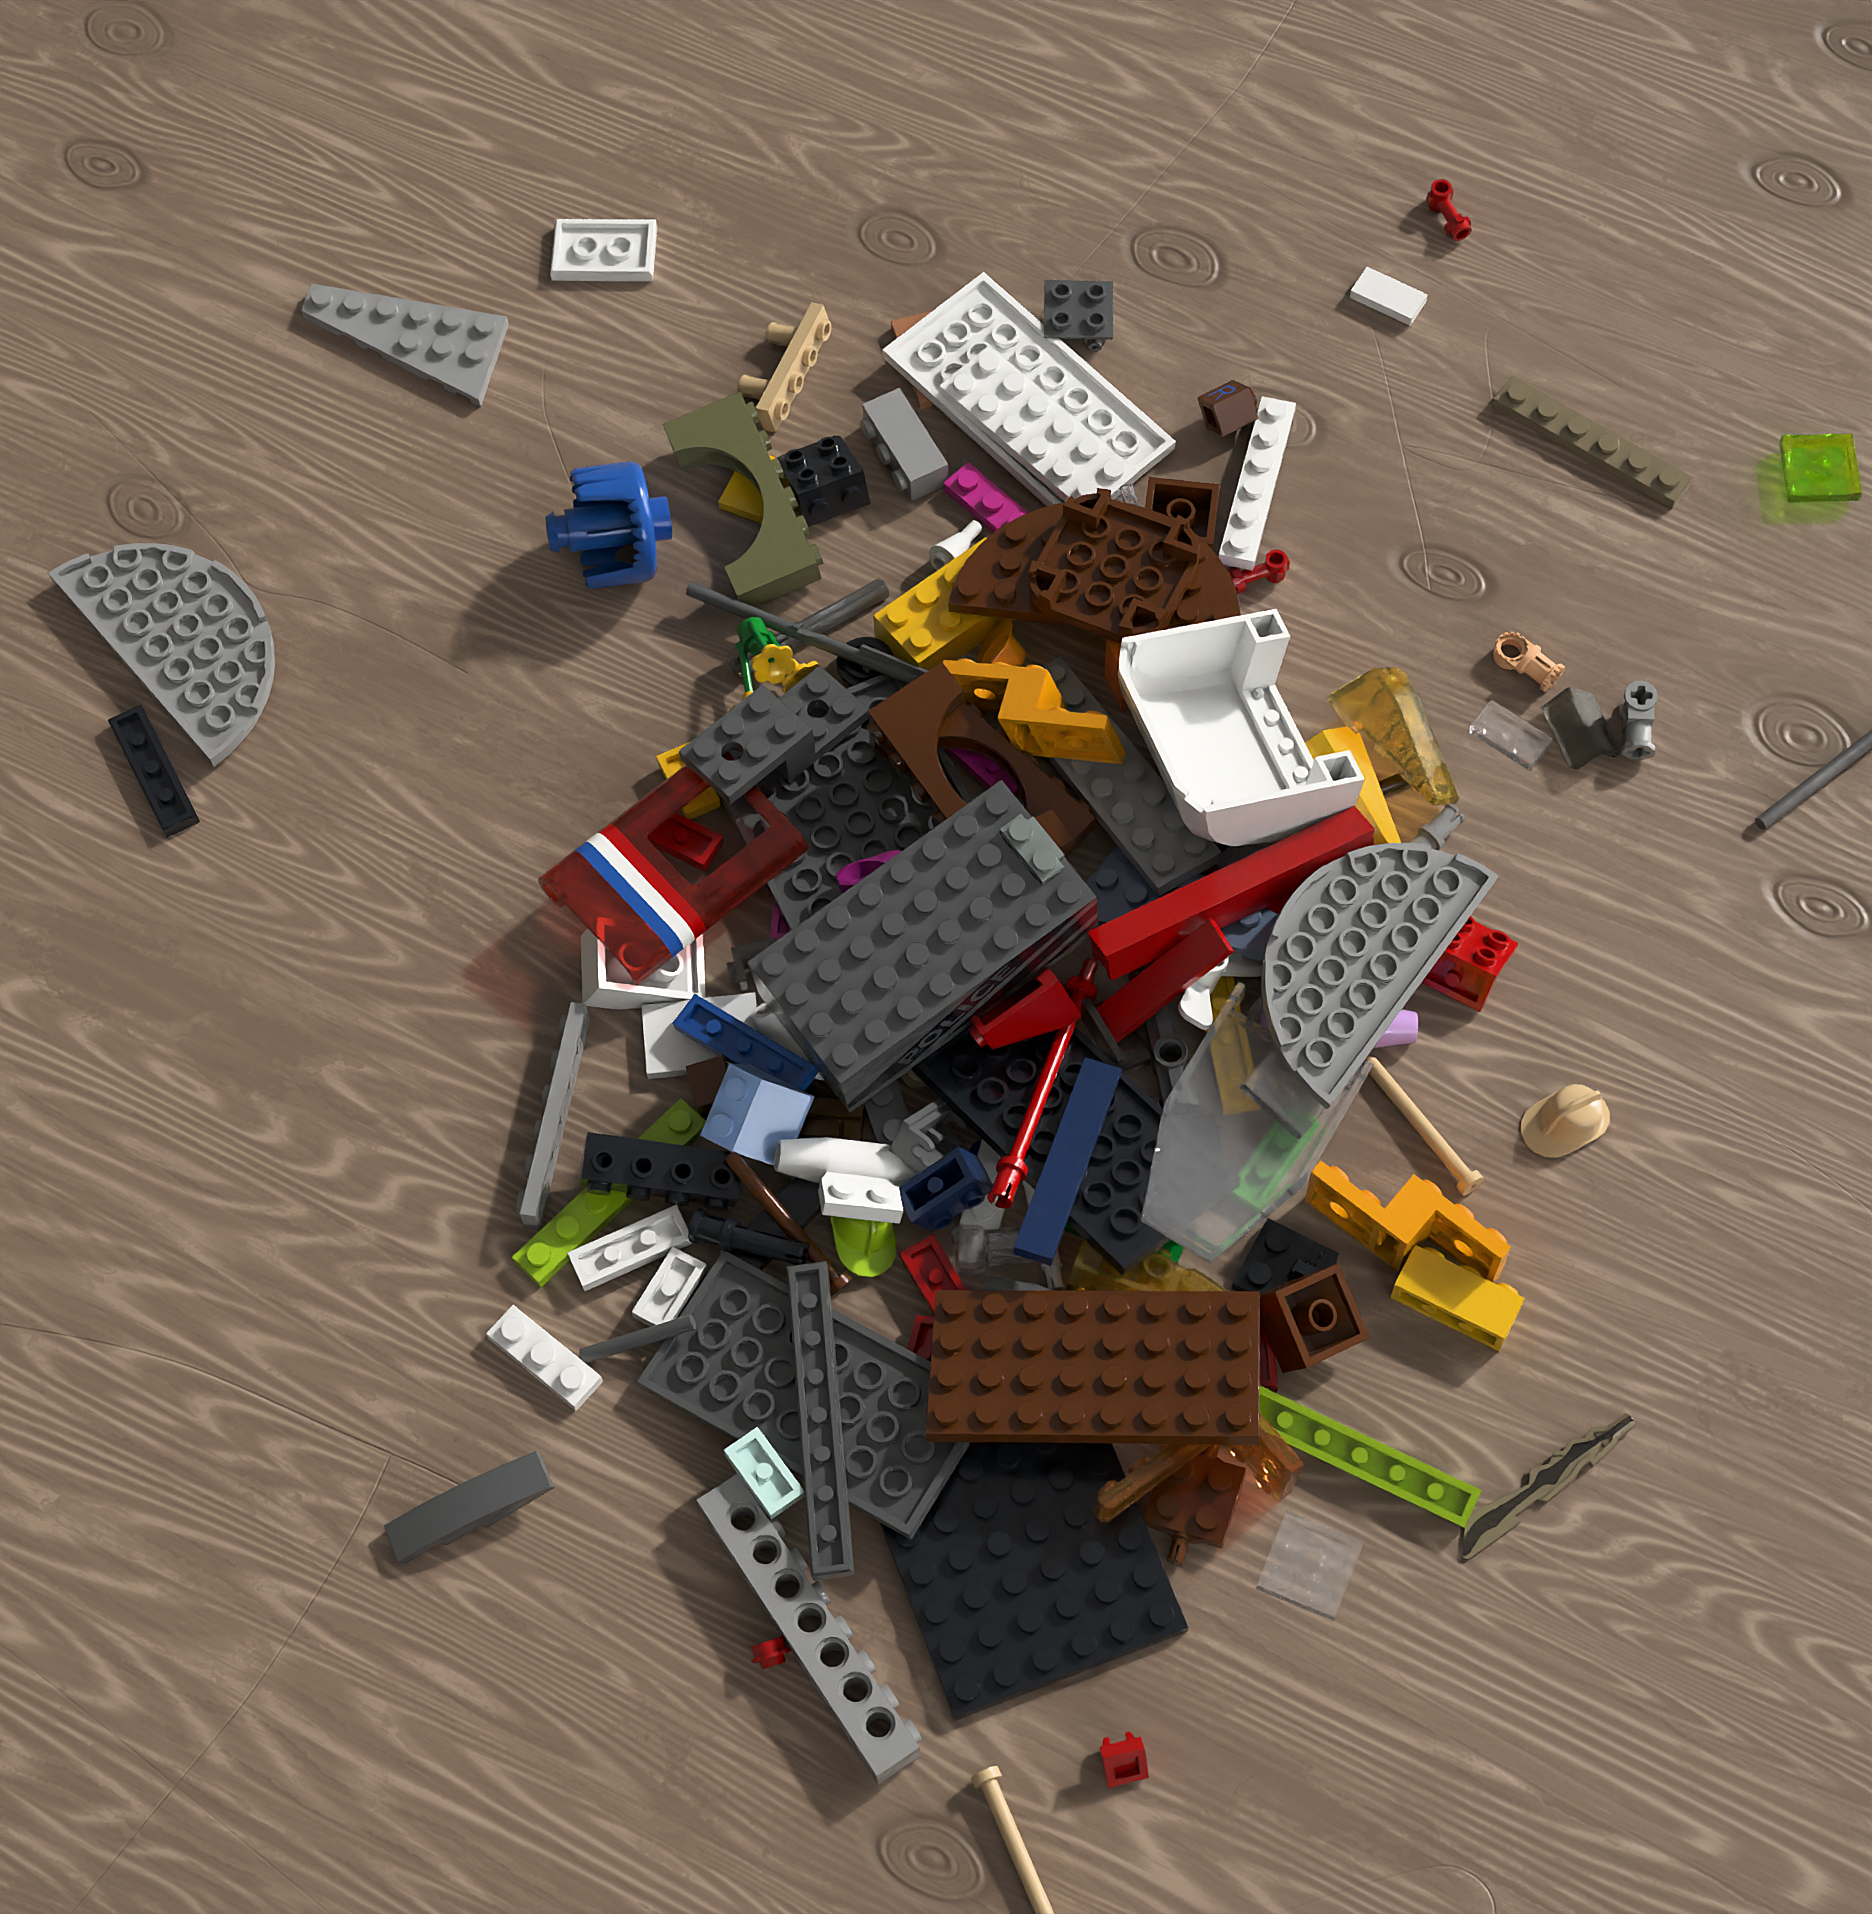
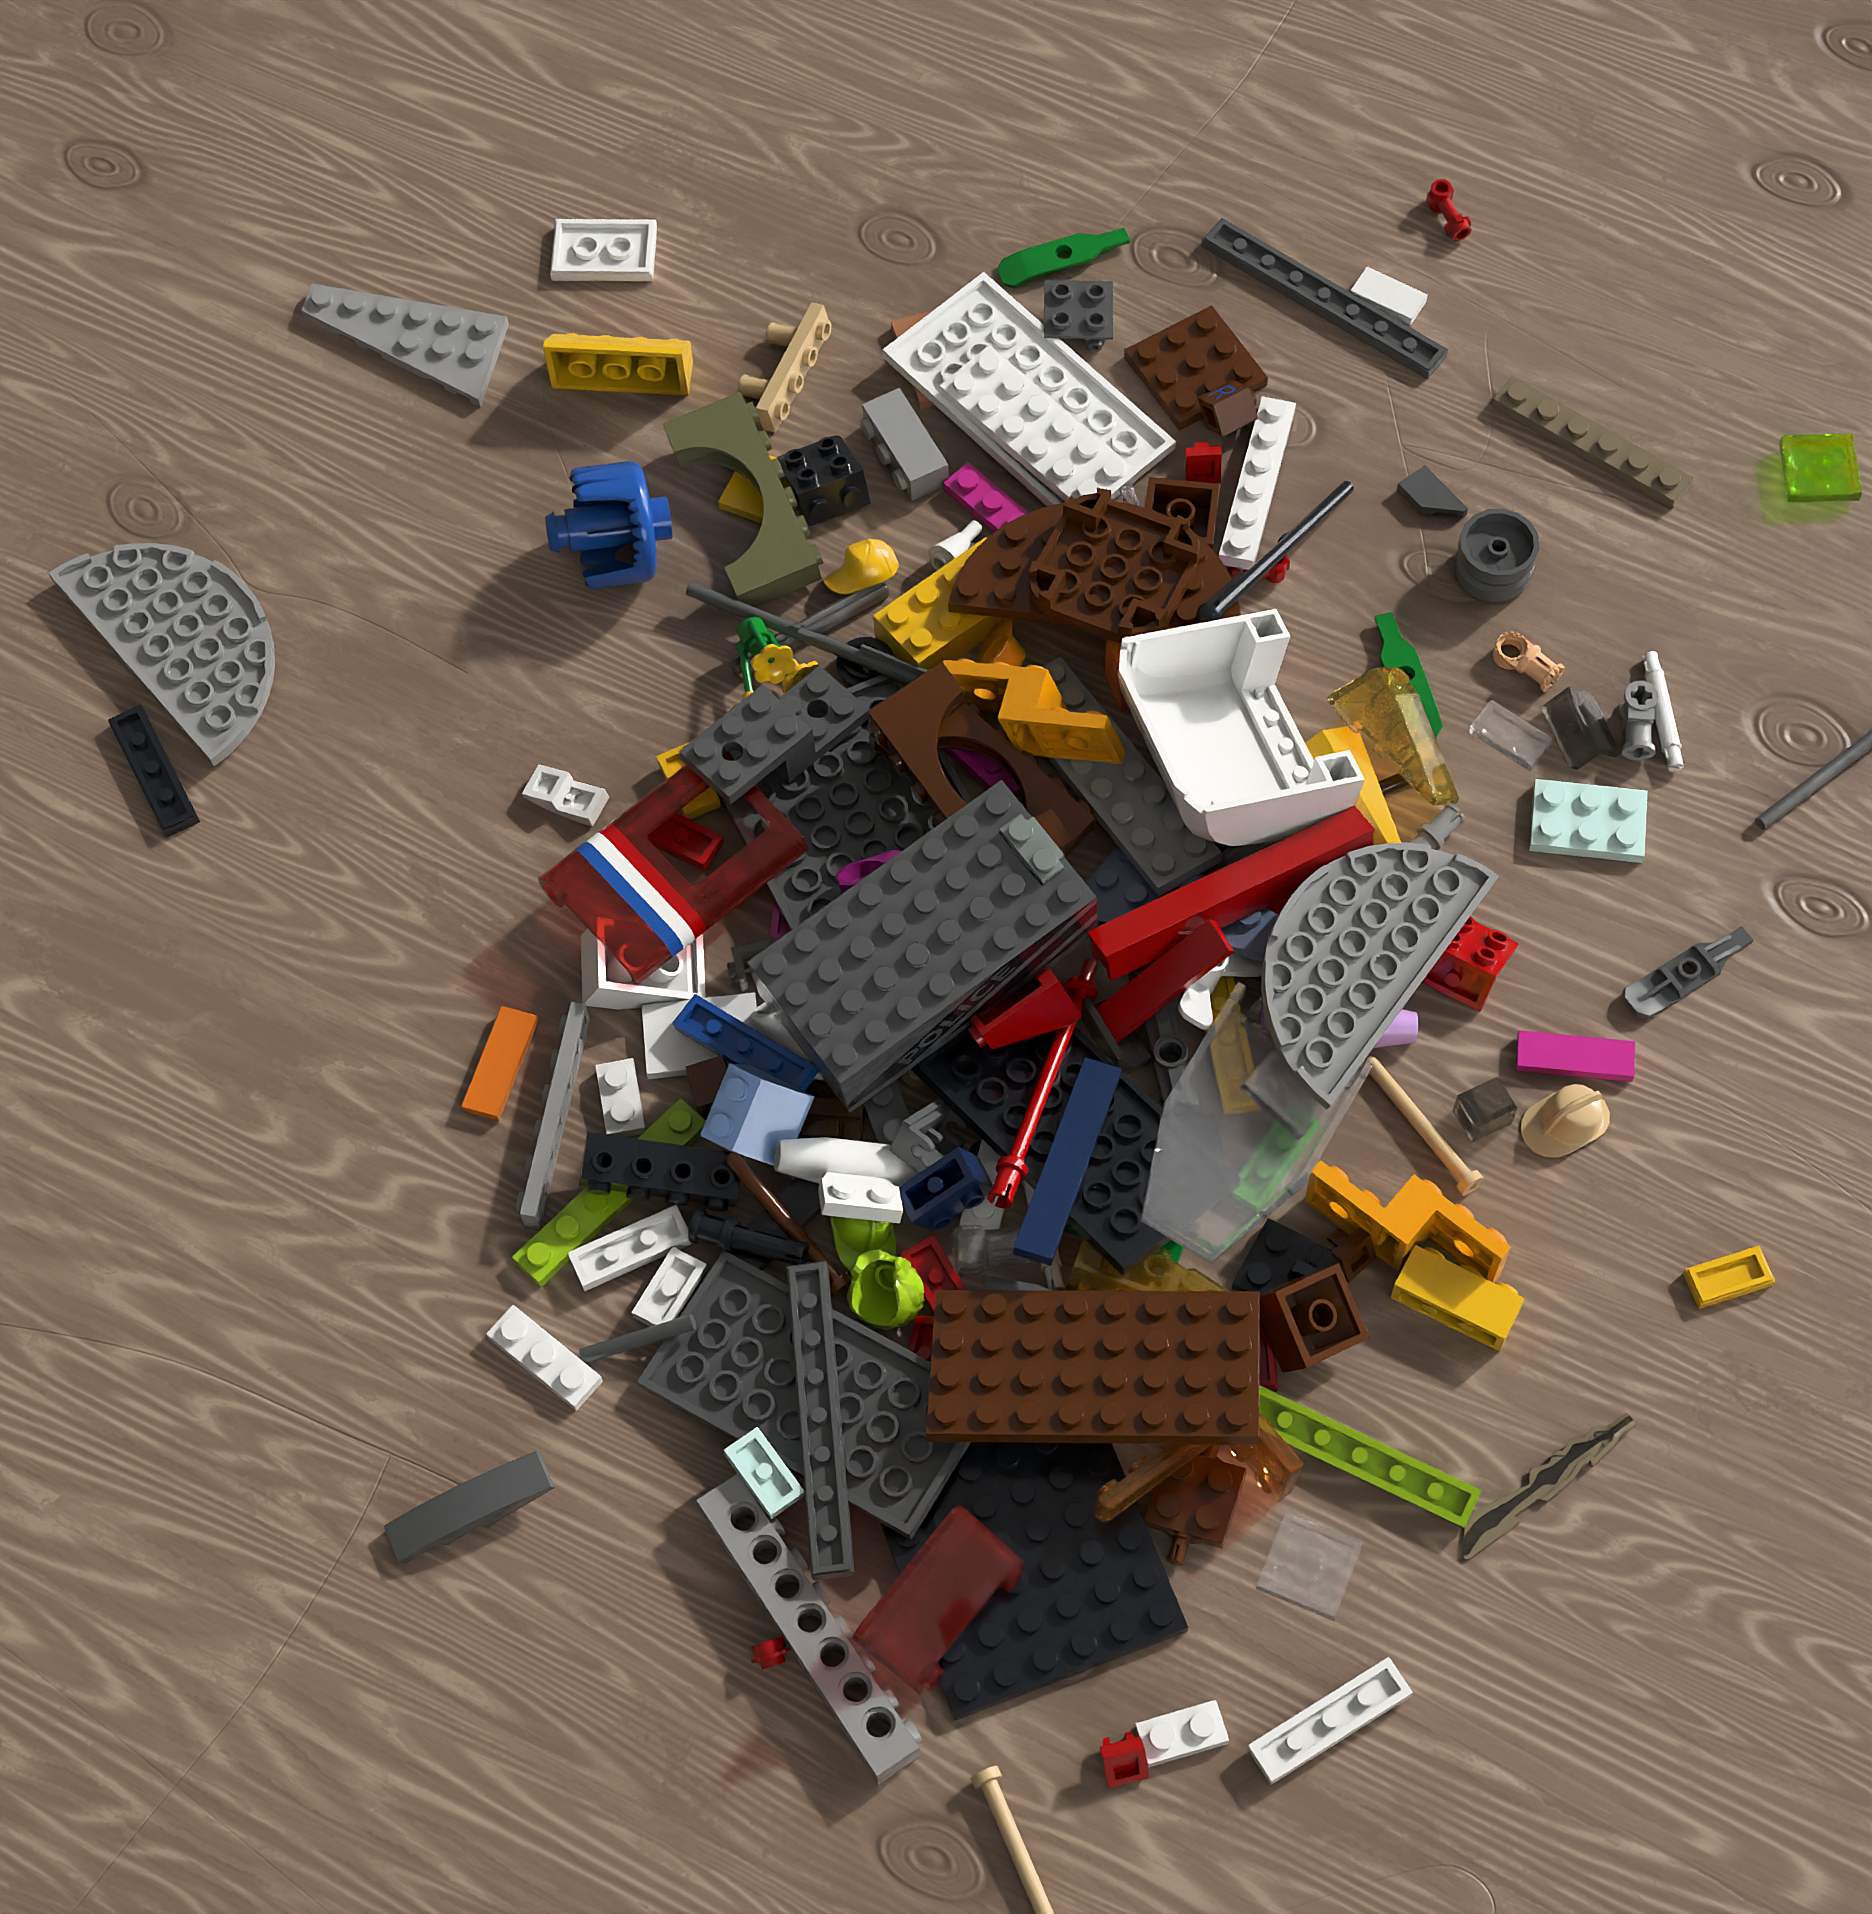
(500, 1063): none -> orange tile
(564, 796): none -> white slope
(619, 364): none -> yellow slope
(620, 1098): none -> white plate
(863, 566): none -> yellow piece
(885, 1290): none -> lime hair
(937, 1598): none -> clear red windscreen
(1044, 258): none -> green piece
(1182, 1733): none -> white plate
(1192, 361): none -> reddish brown plate
(1203, 463): none -> red tile
(1244, 581): none -> black bar
(1325, 298): none -> dark grey tile
(1329, 1720): none -> white plate
(1352, 1251): none -> reddish brown tile
(1400, 654): none -> green piece
(1429, 494): none -> dark grey tile
(1484, 1109): none -> clear smoke panel
(1496, 555): none -> dark grey wheel
(1575, 1056): none -> dark pink tile
(1588, 820): none -> light aqua plate
(1663, 712): none -> white piece
(1671, 983): none -> dark grey piece
(1728, 1277): none -> yellow tile

